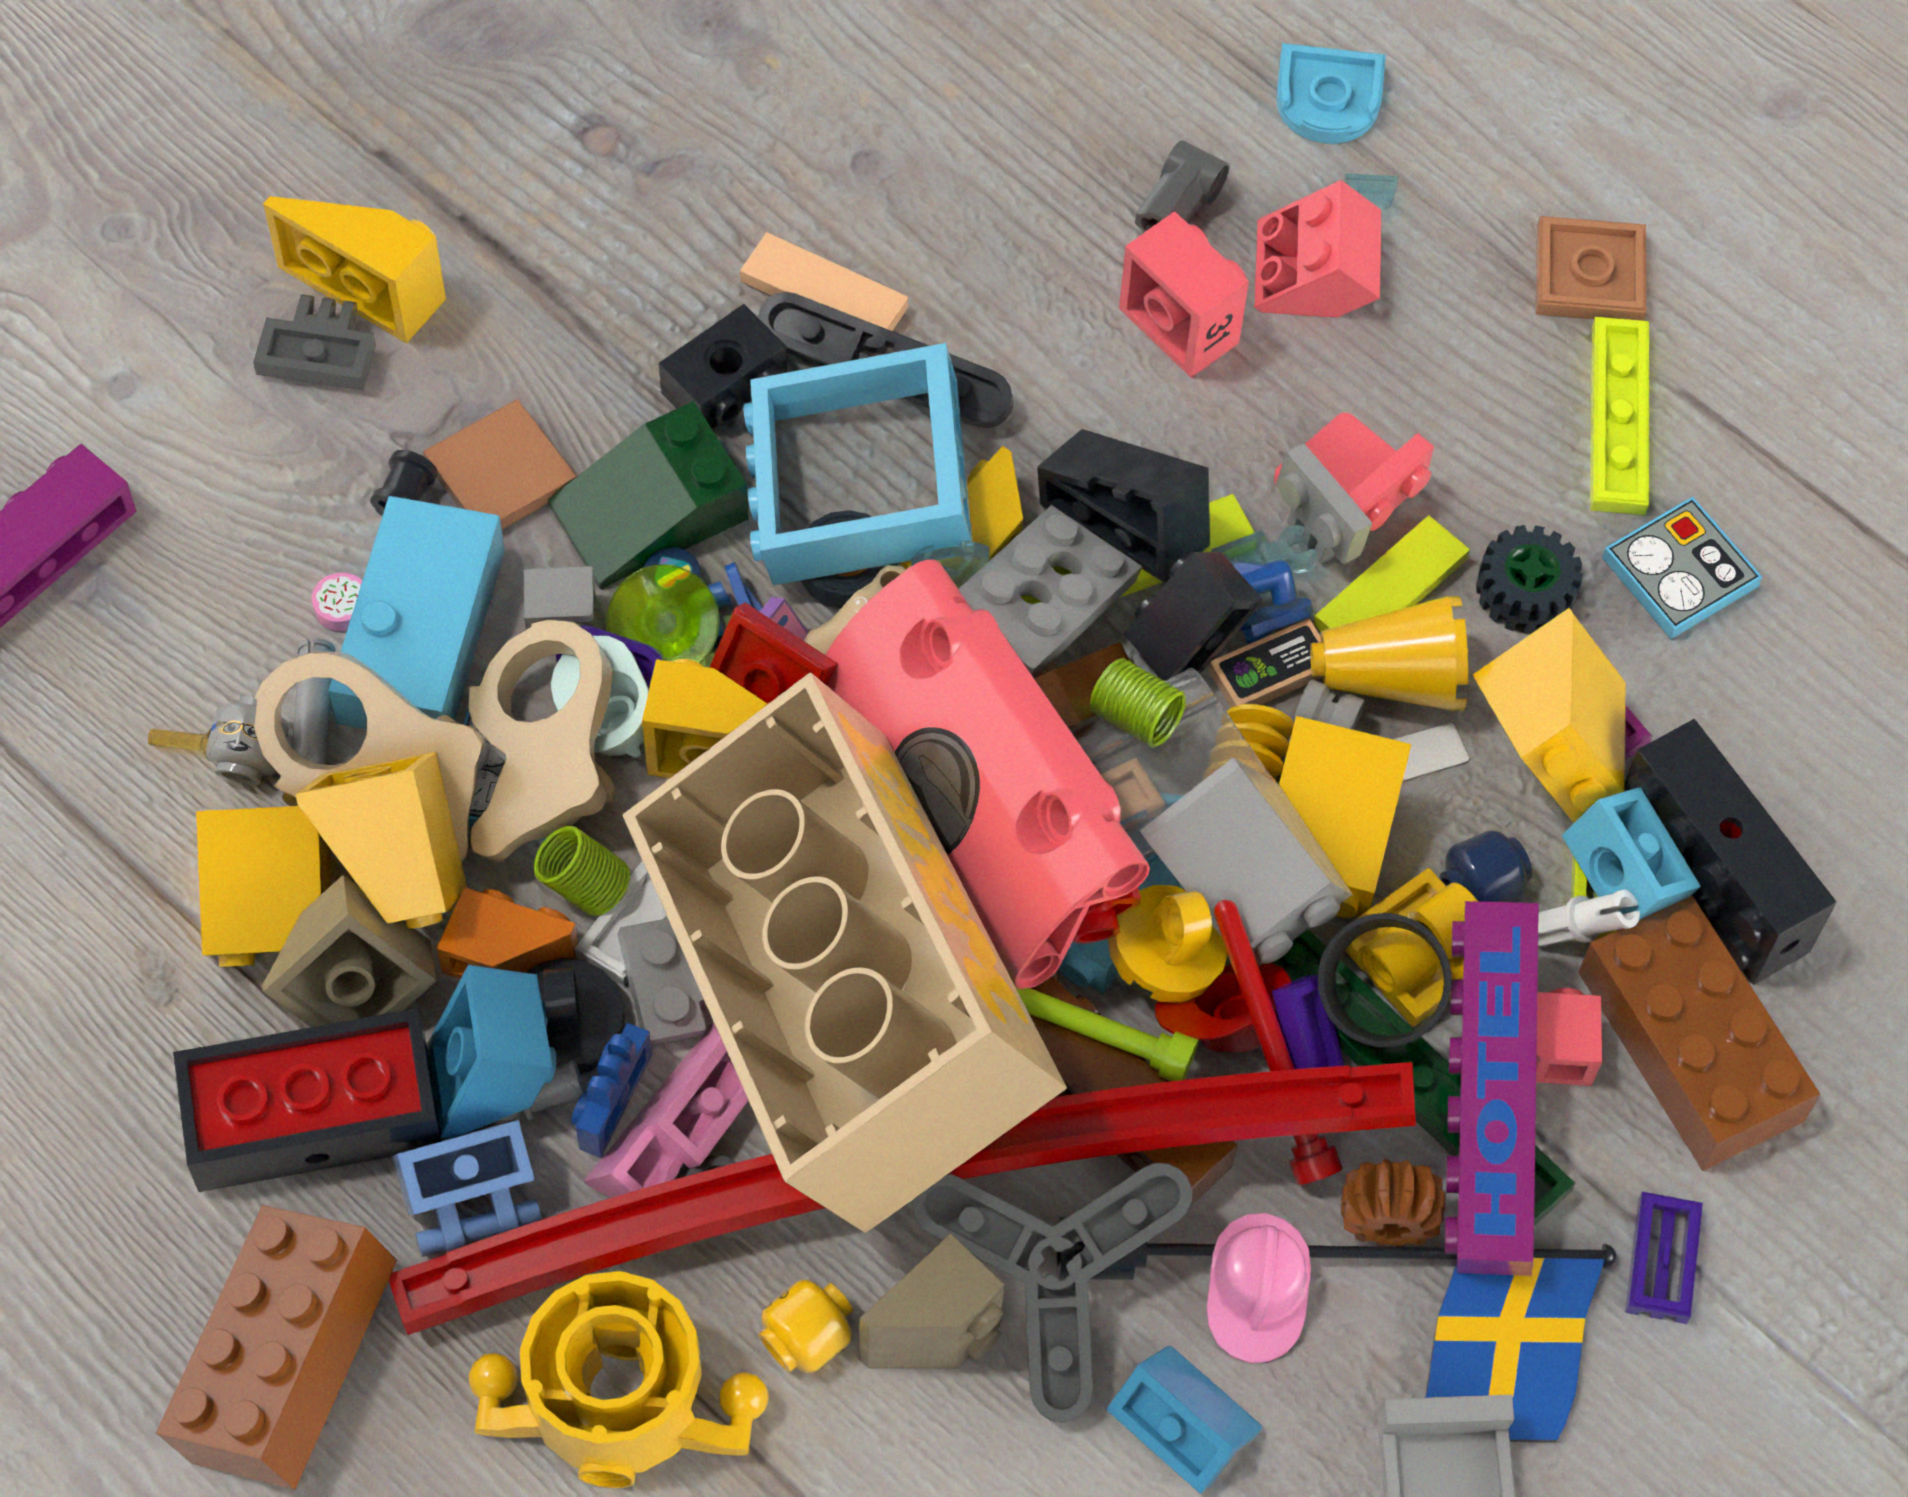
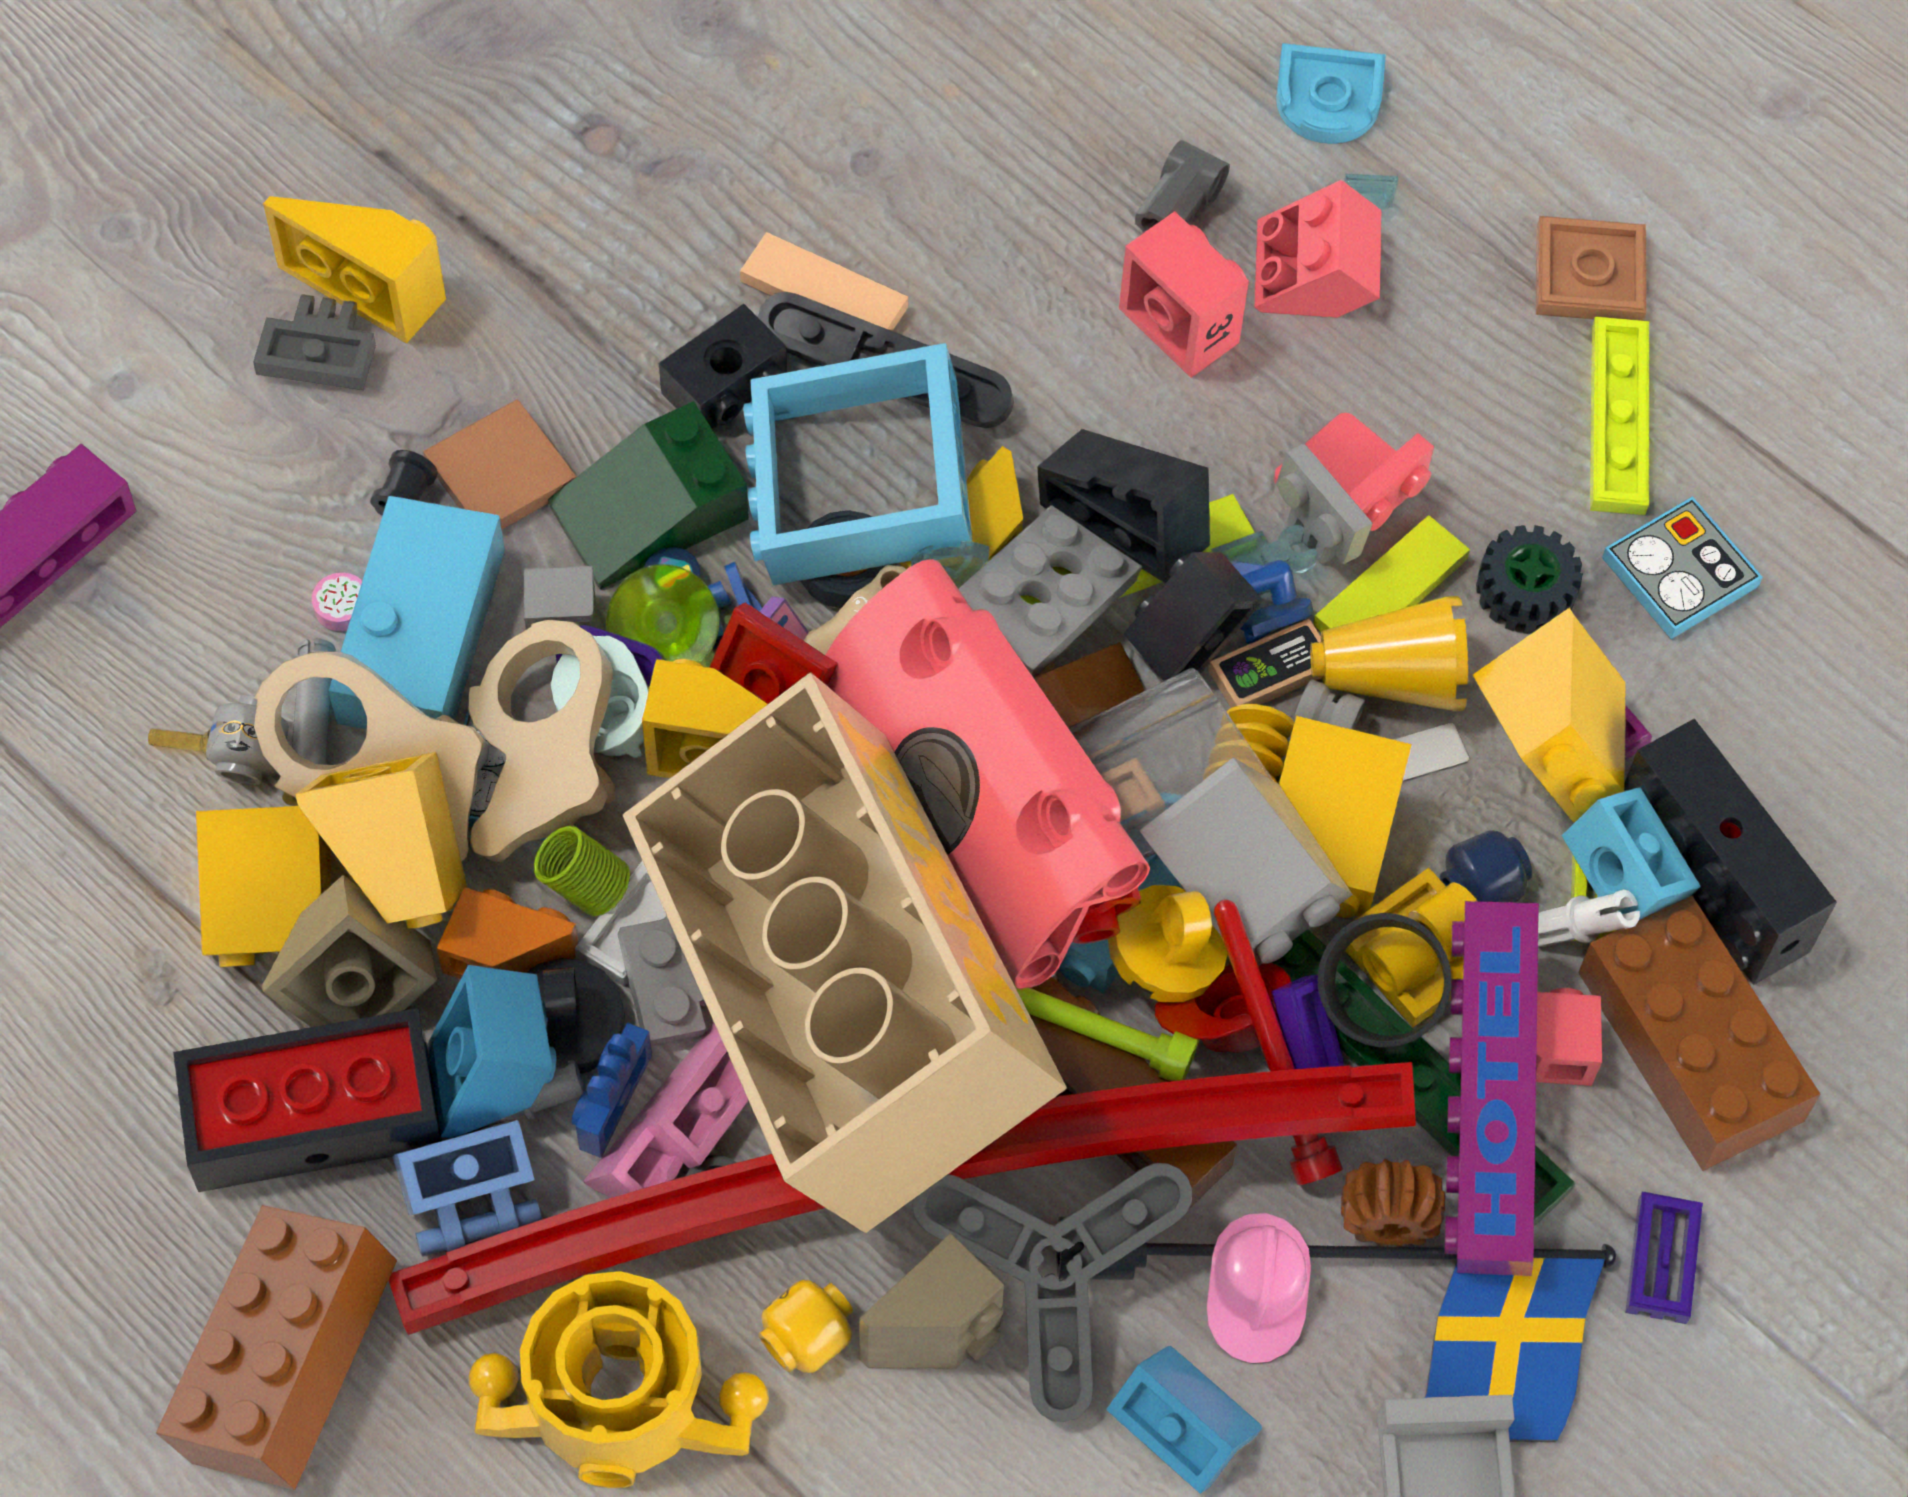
(1137, 702): lime piece -> none

